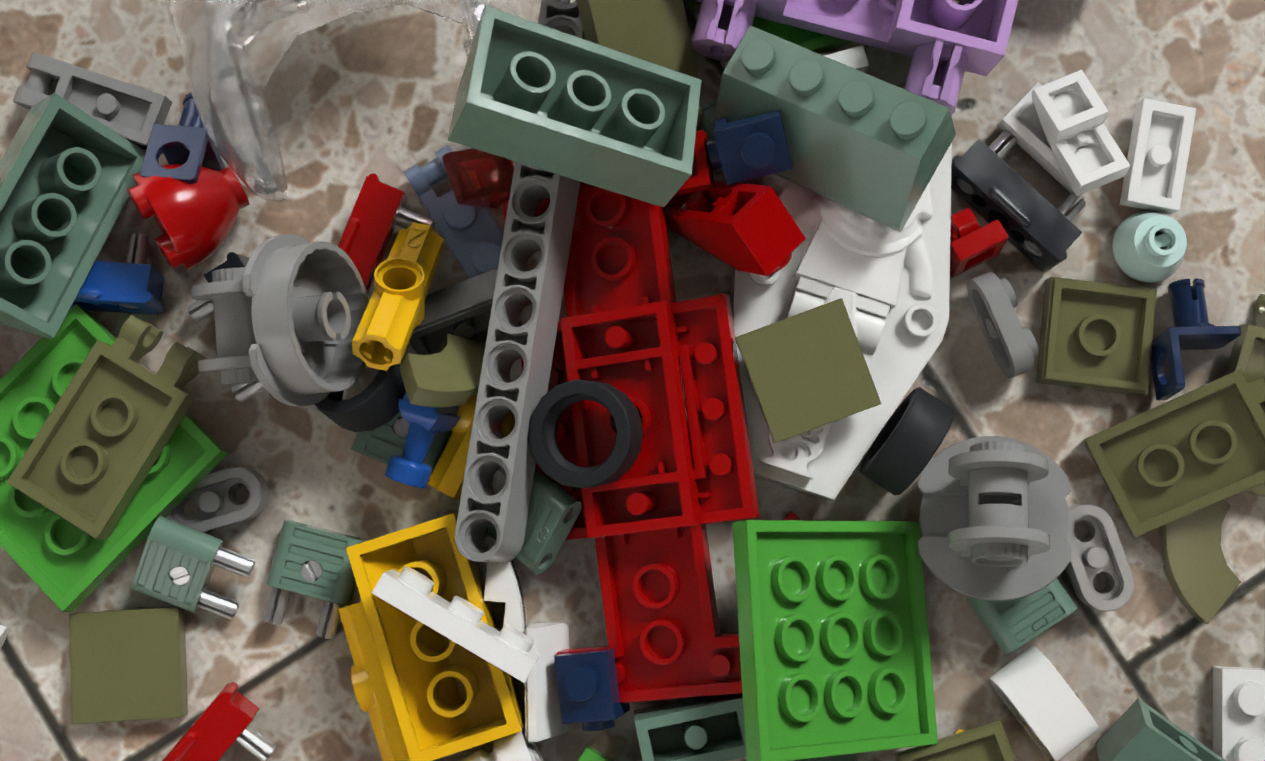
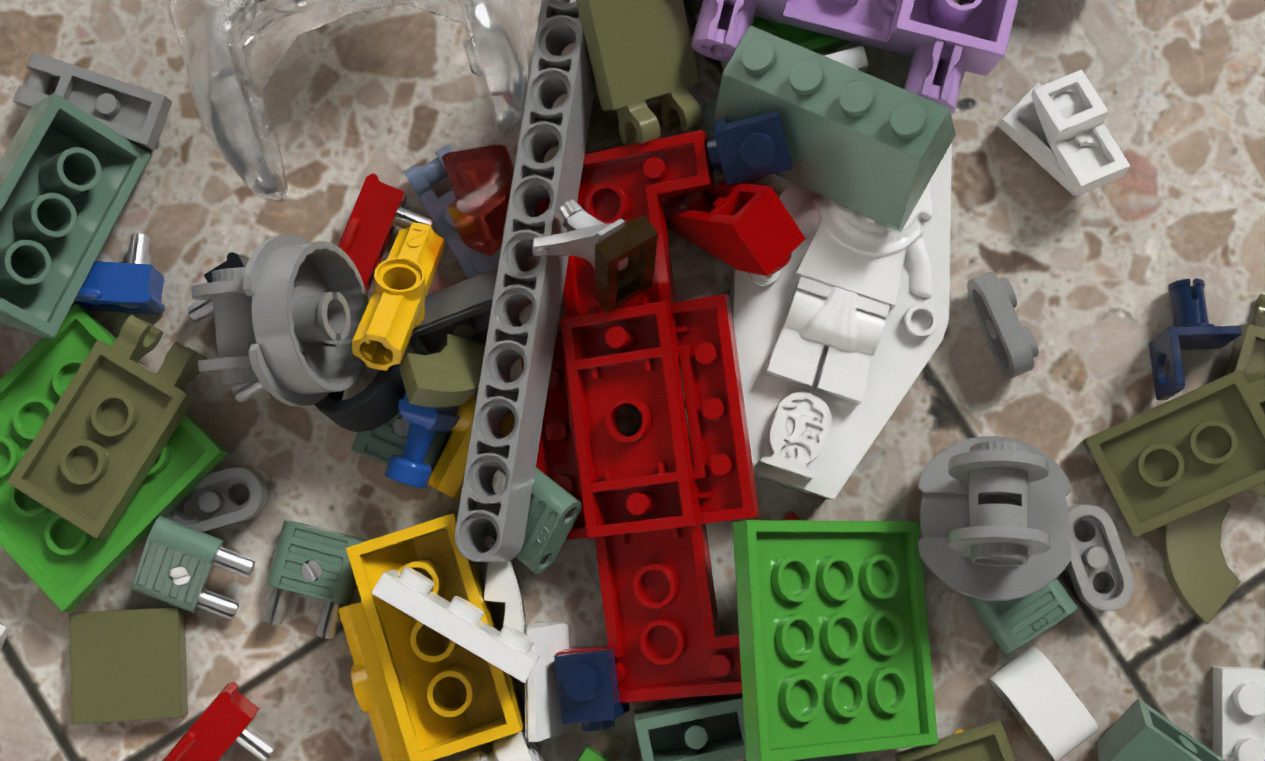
(183, 145): dark blue bracket -> none
(190, 215): red piece -> none
(482, 217): none -> clear red slope
(544, 431): black tyre -> none
(576, 109): sand green slope -> none
(618, 251): none -> dark brown piece
(807, 370): olive tile -> none
(907, 441): black tyre -> none
(973, 244): red tile -> none
(1002, 194): black piece -> none
(1096, 336): olive tile -> none
(1149, 246): light aqua cone -> none
(1158, 156): white plate -> none

